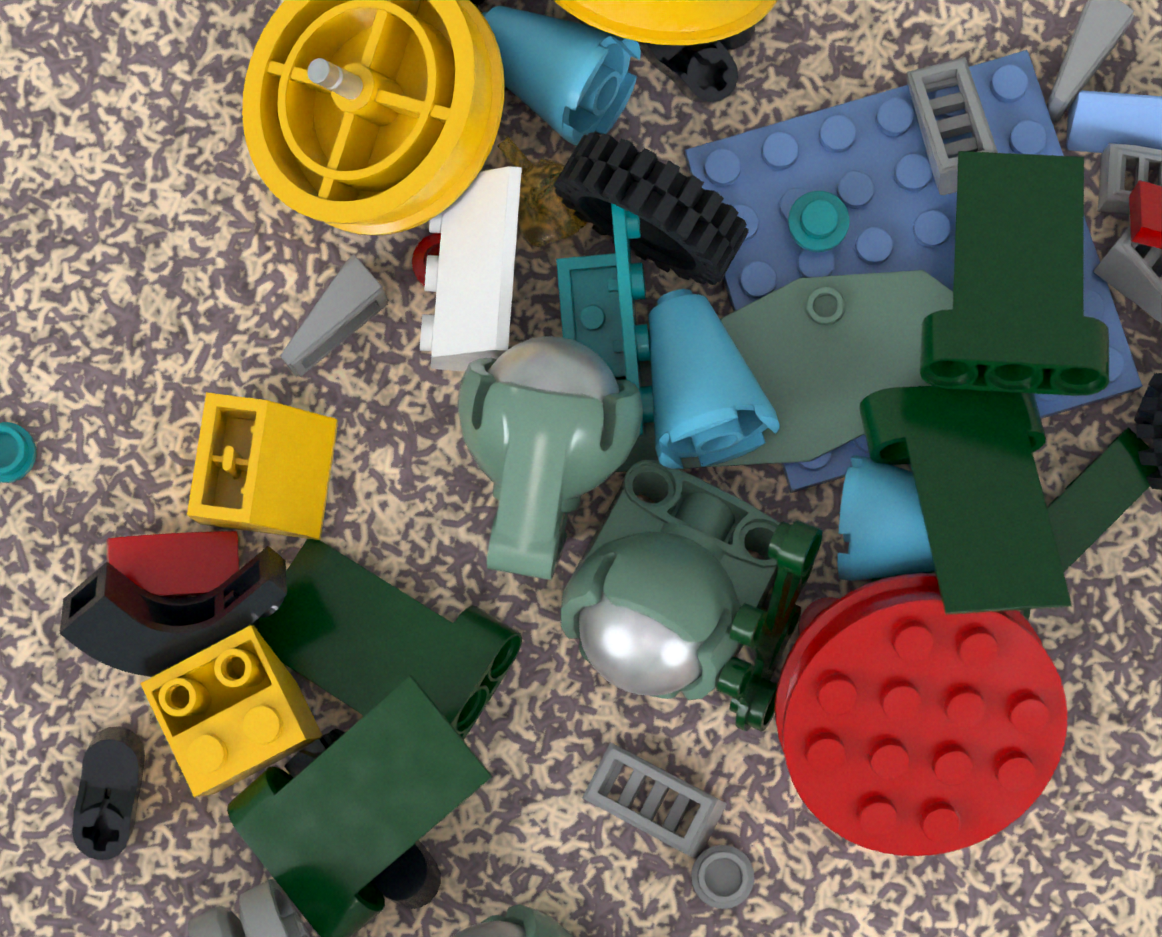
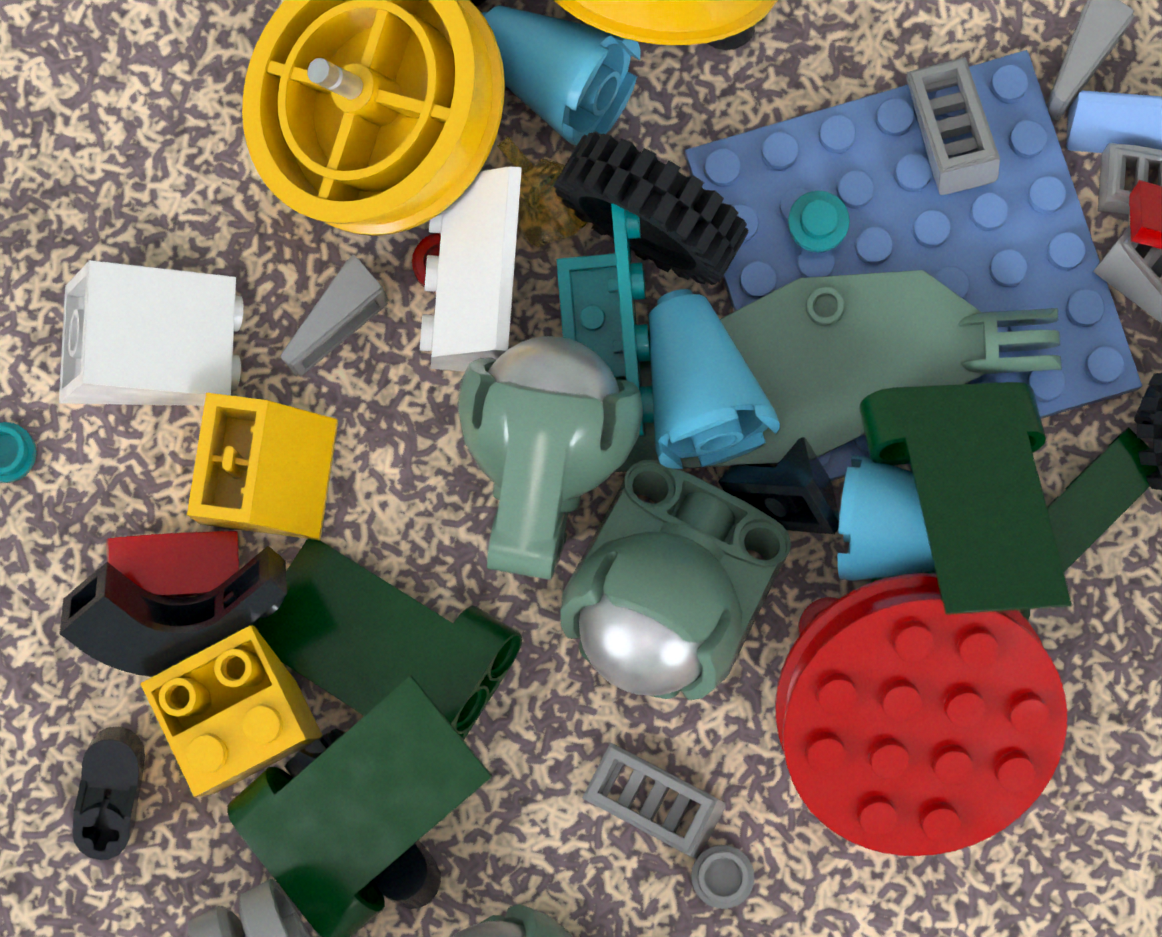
(148, 336): none -> white slope
(702, 76): black piece -> none
(769, 632): dark green plant -> none
(792, 493): none -> black slope
(1017, 283): dark green piece -> none

